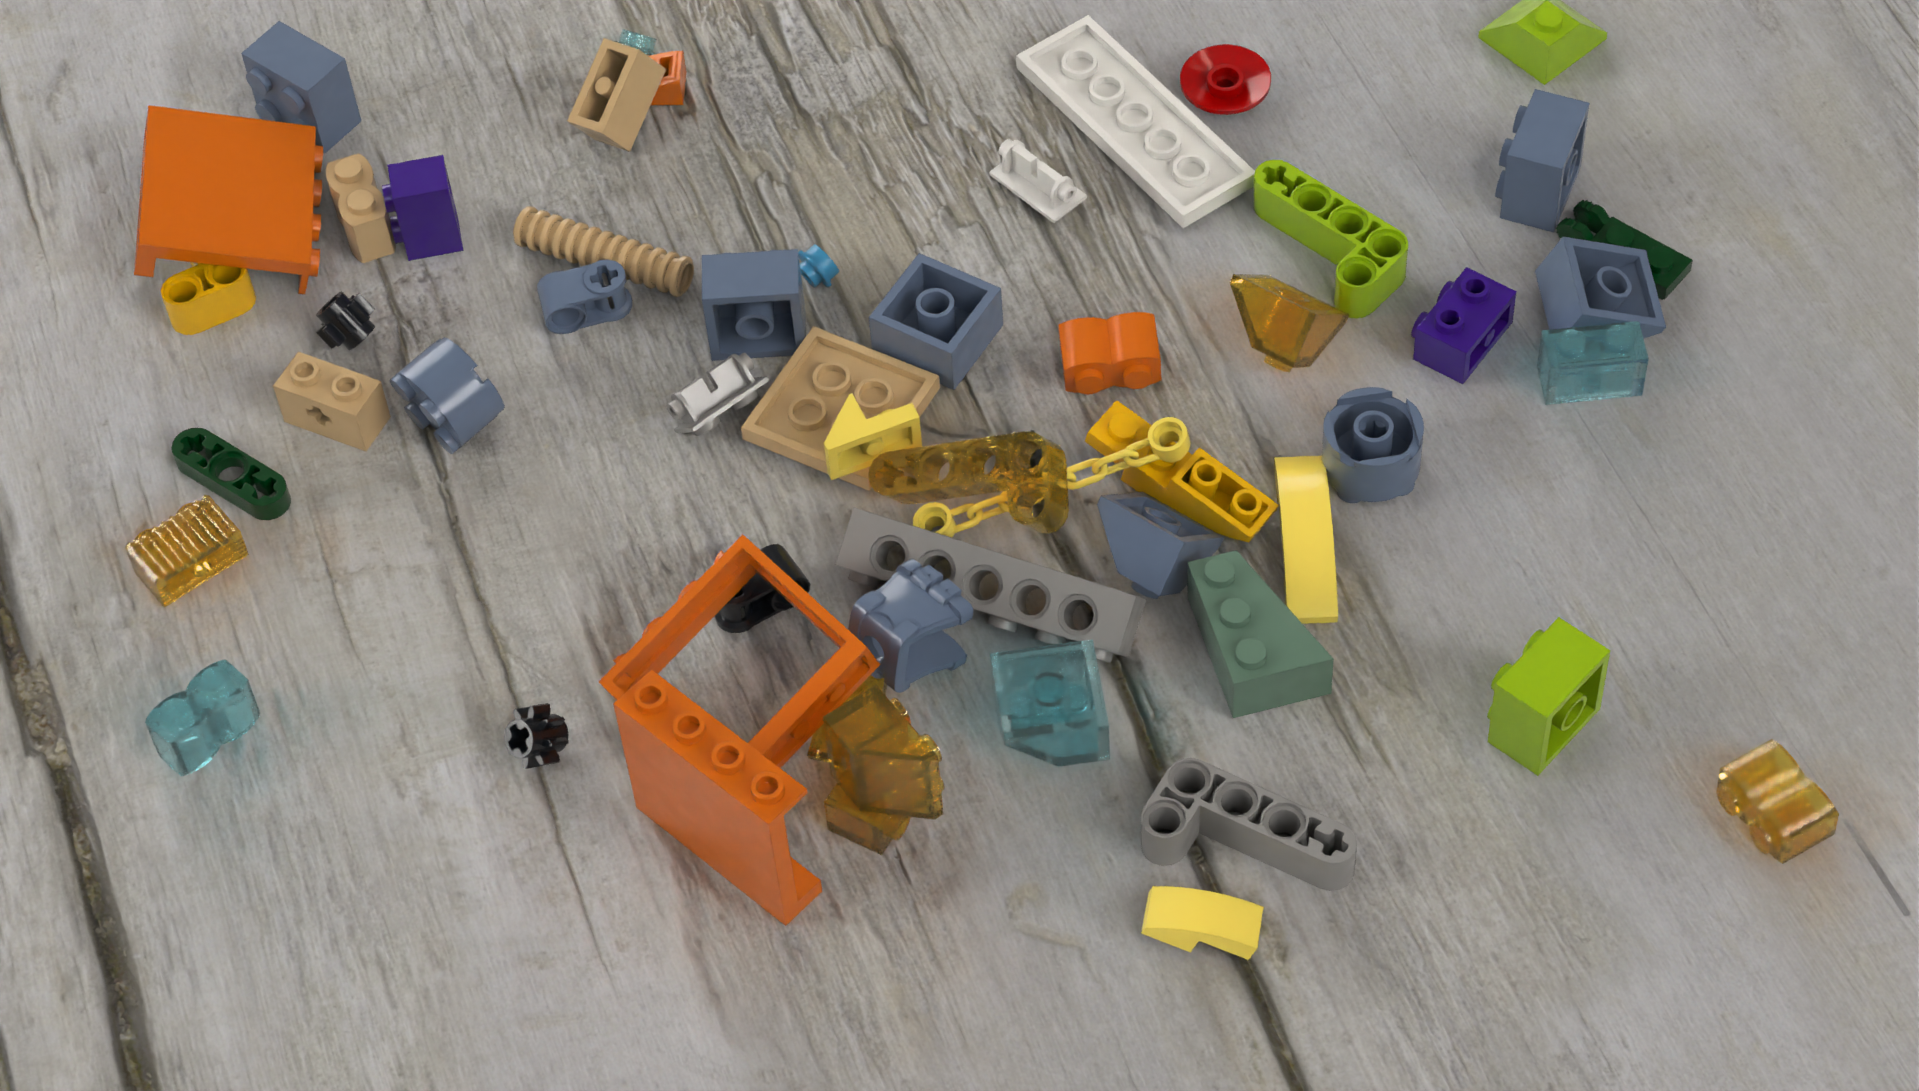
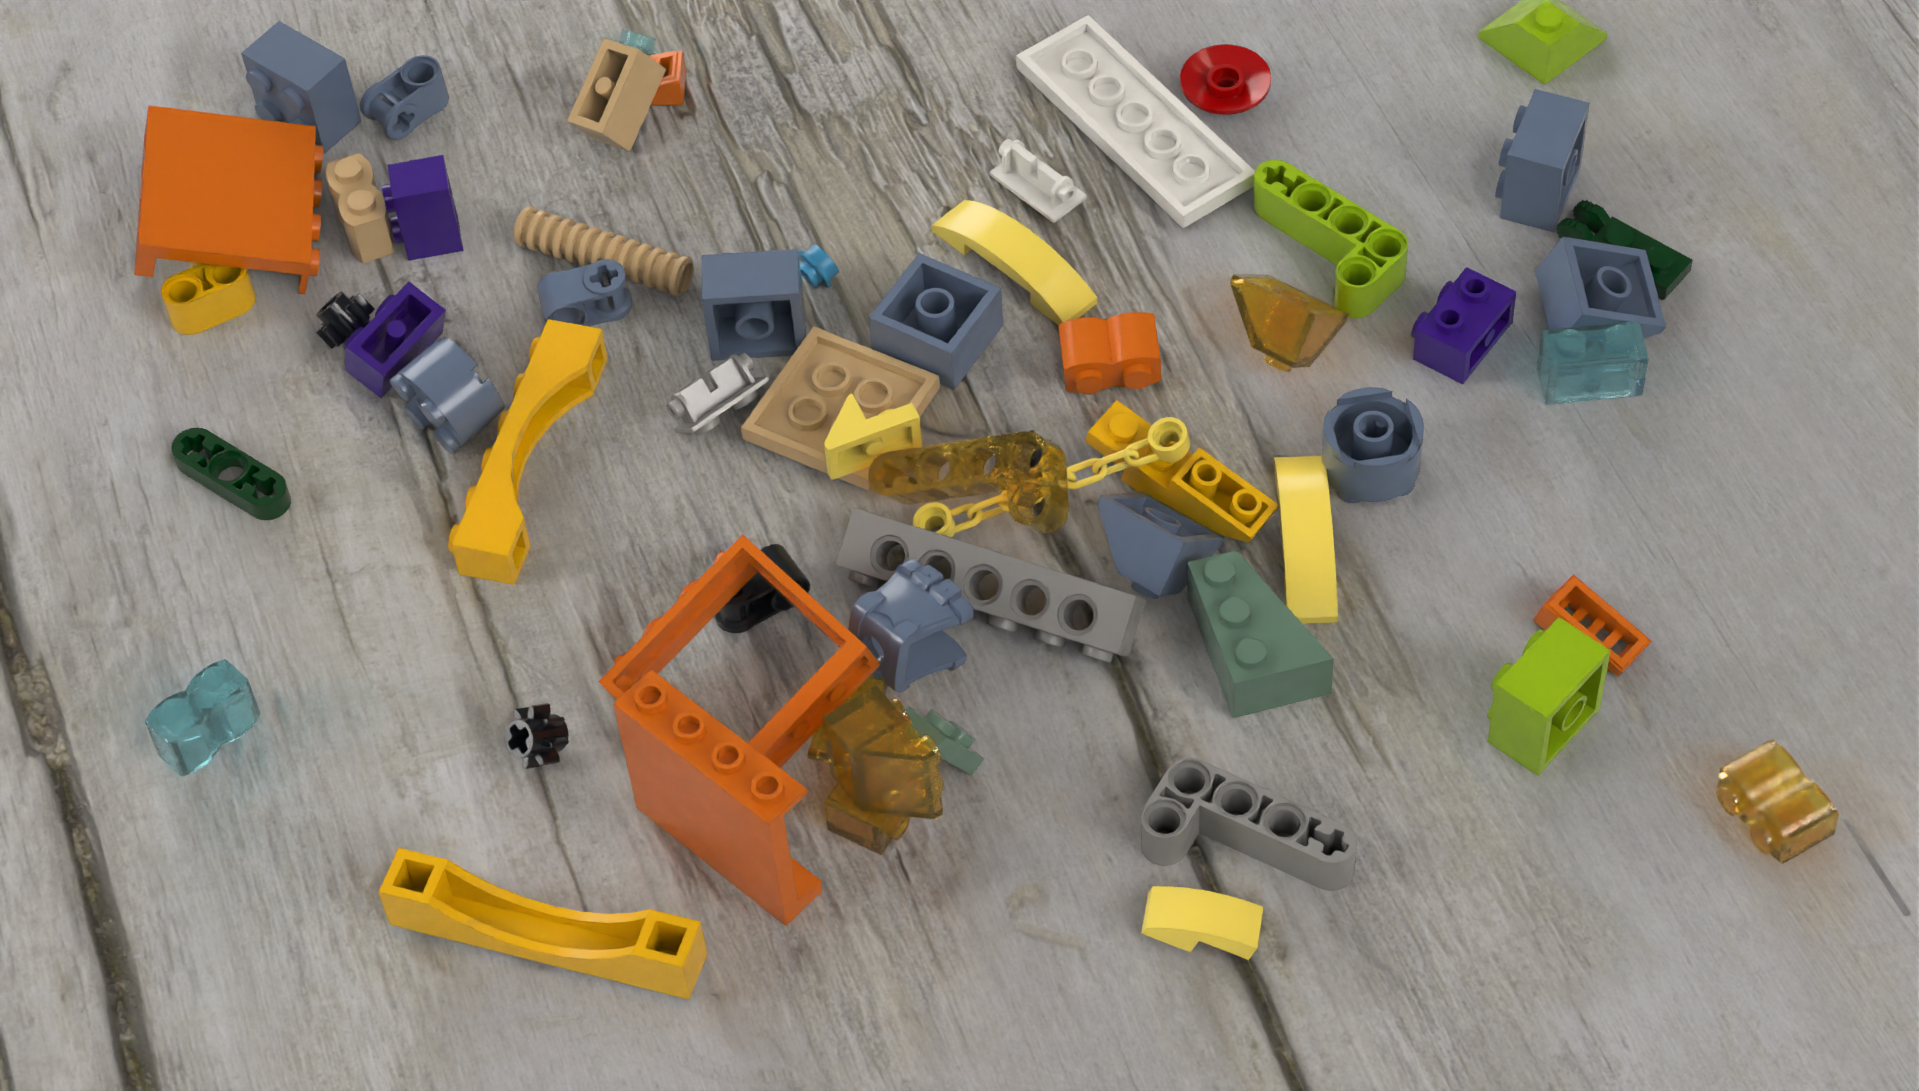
(186, 550): clear yellow brick -> none
(332, 401): tan brick -> none
(393, 338): none -> dark purple brick
(409, 94): none -> sand blue piece
(560, 375): none -> yellow arch
(629, 948): none -> yellow arch
(949, 737): none -> sand green plate
(1019, 254): none -> light yellow slope
(1052, 703): clear light blue slope -> none
(1590, 605): none -> orange slope

